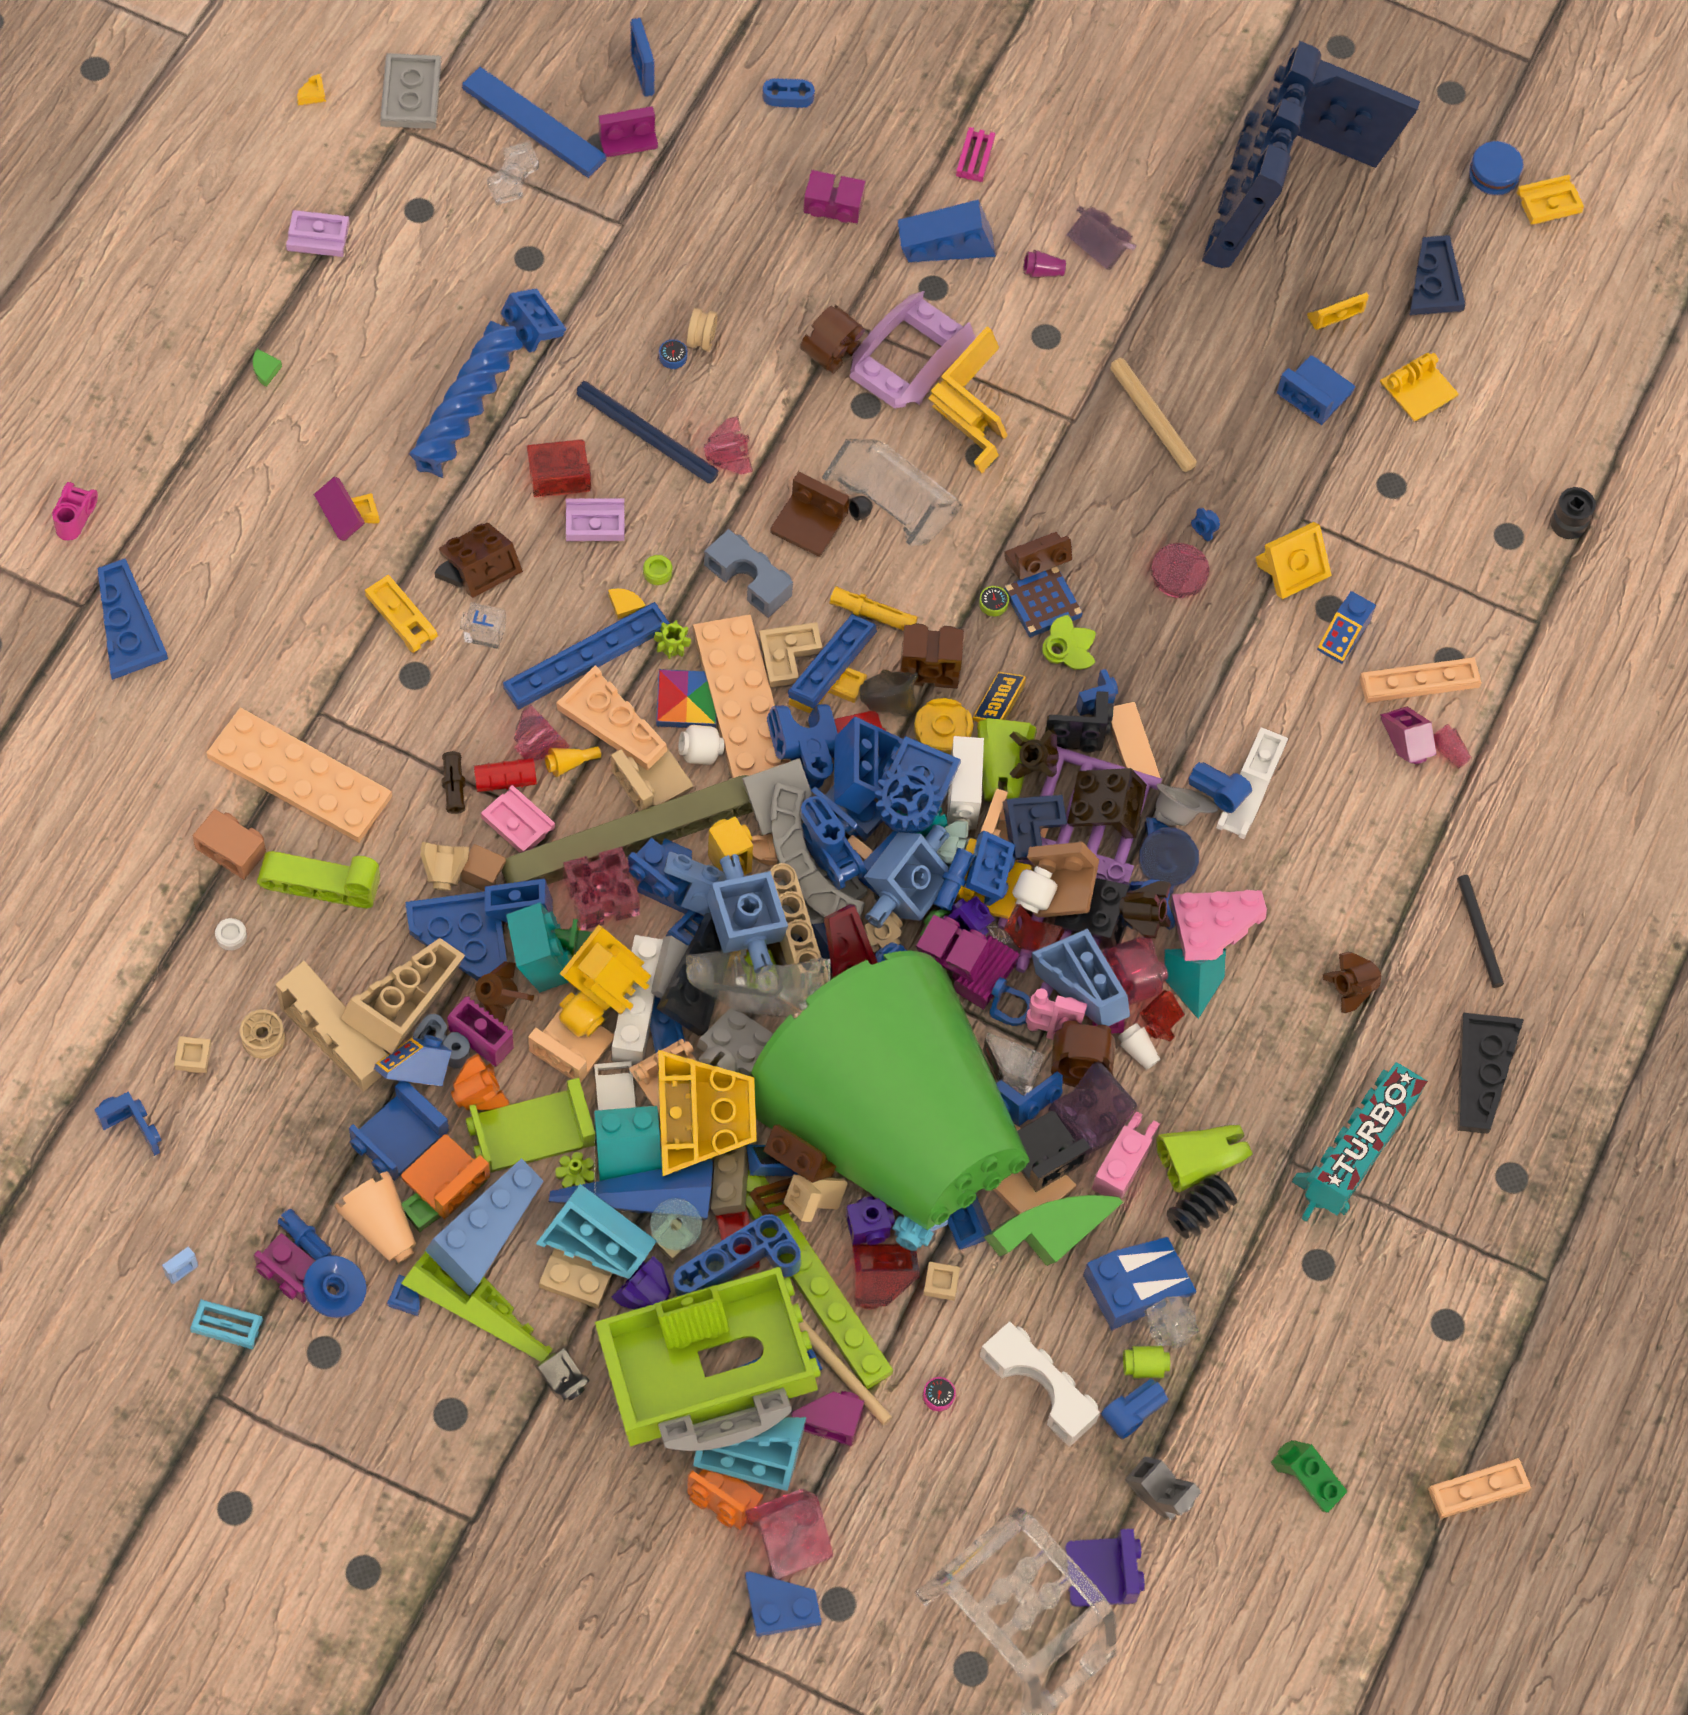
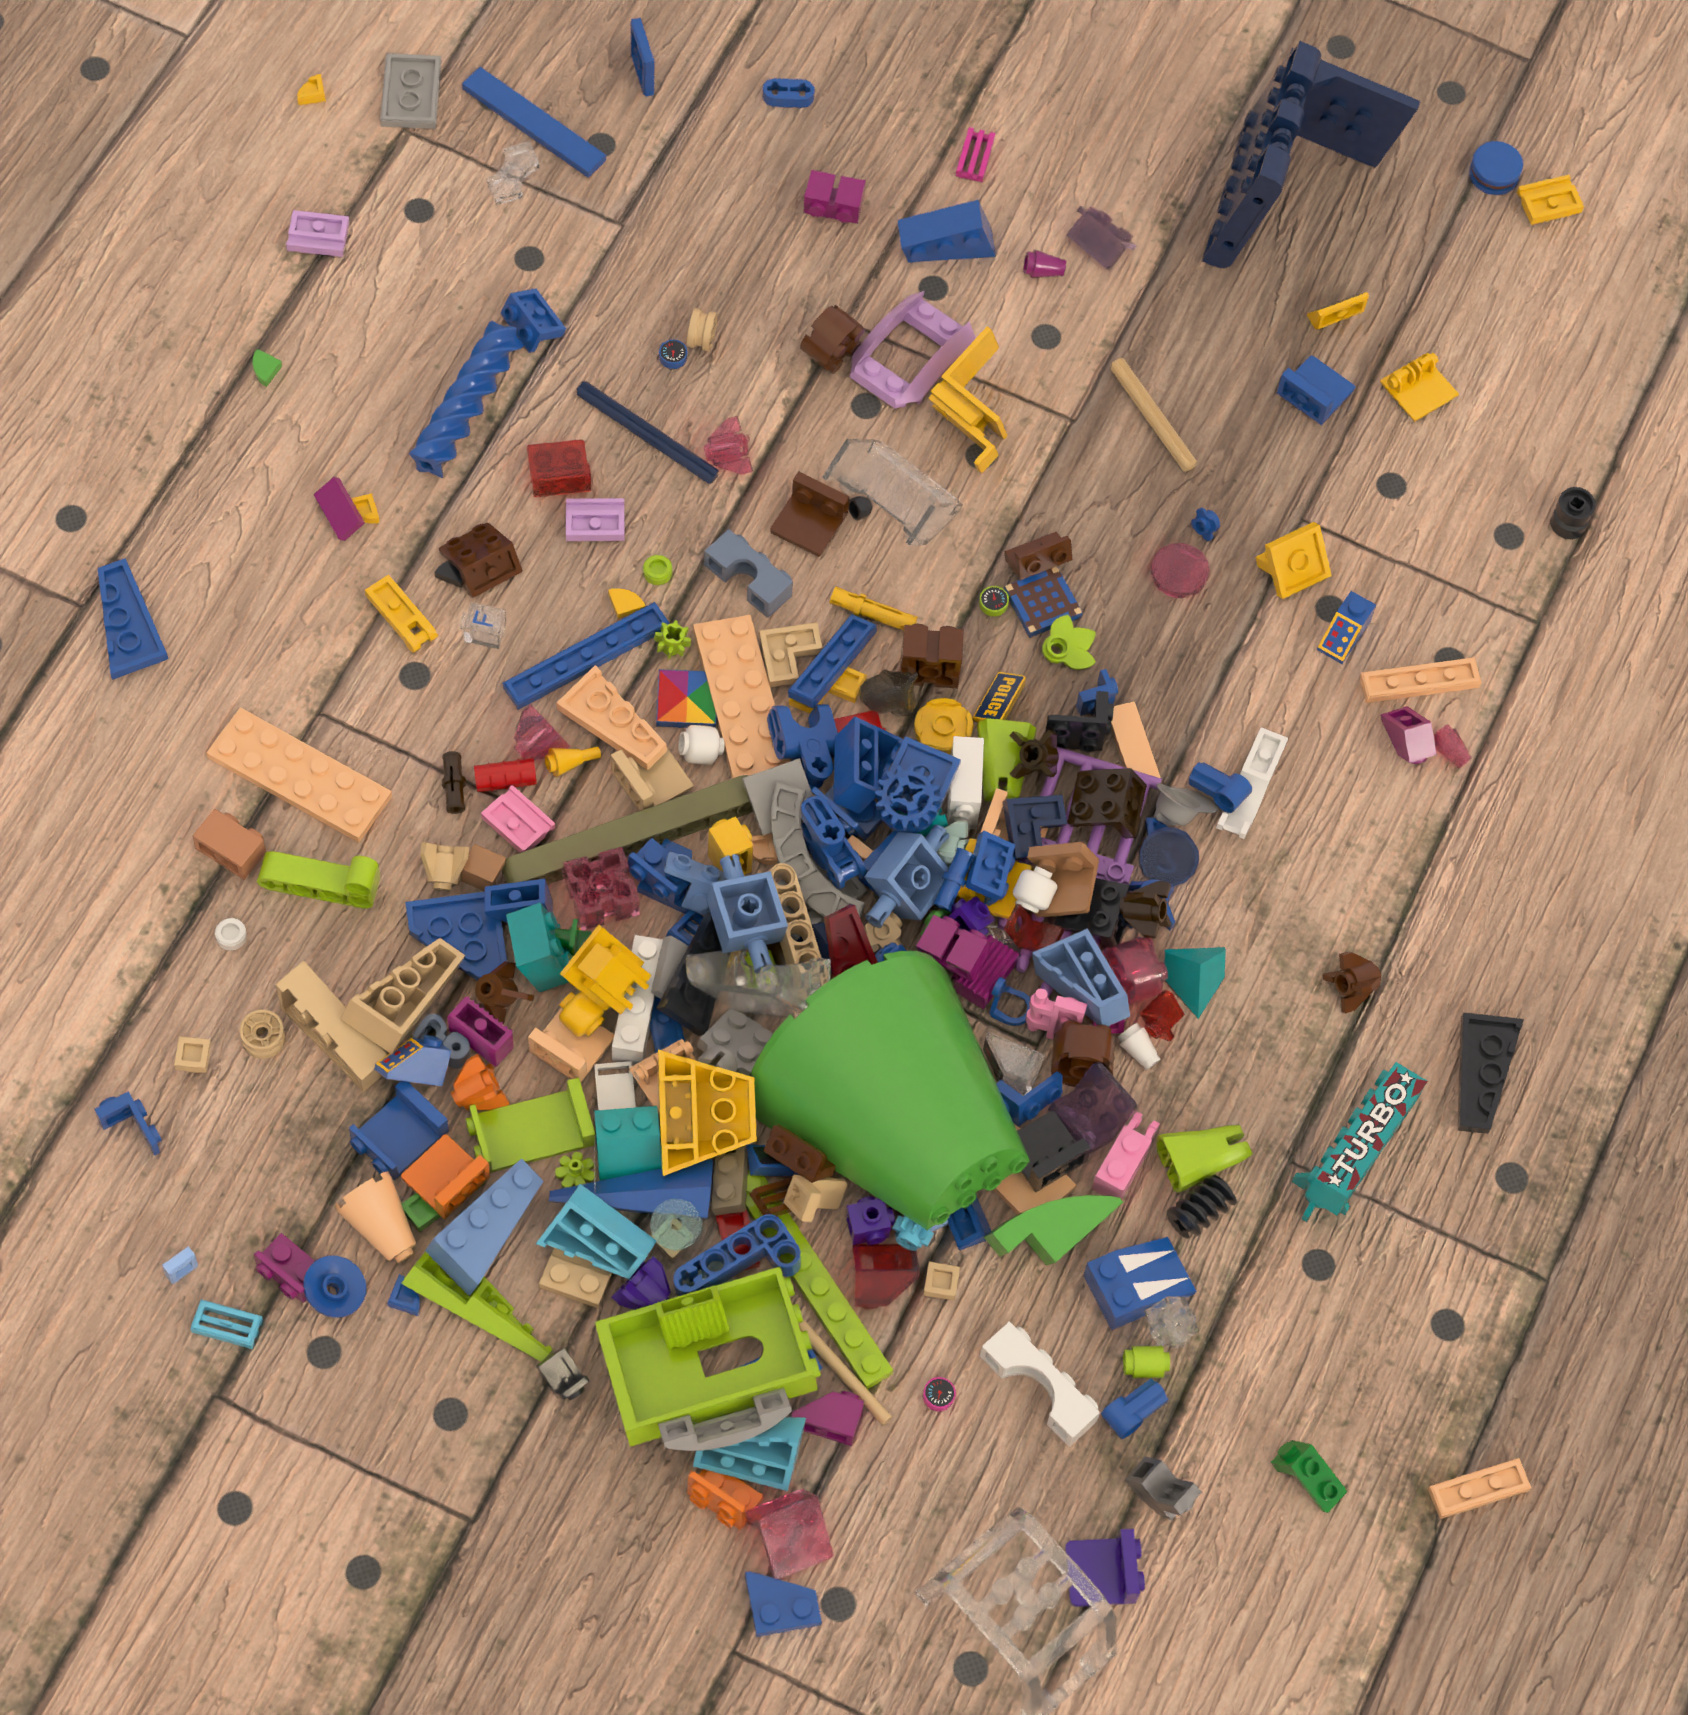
(73, 506): dark pink piece -> none
(304, 1235): blue axle -> none
(627, 131): magenta bracket -> none
(1215, 920): bright pink plate -> none
(1437, 279): dark blue wing -> none
(1480, 931): black bar -> none

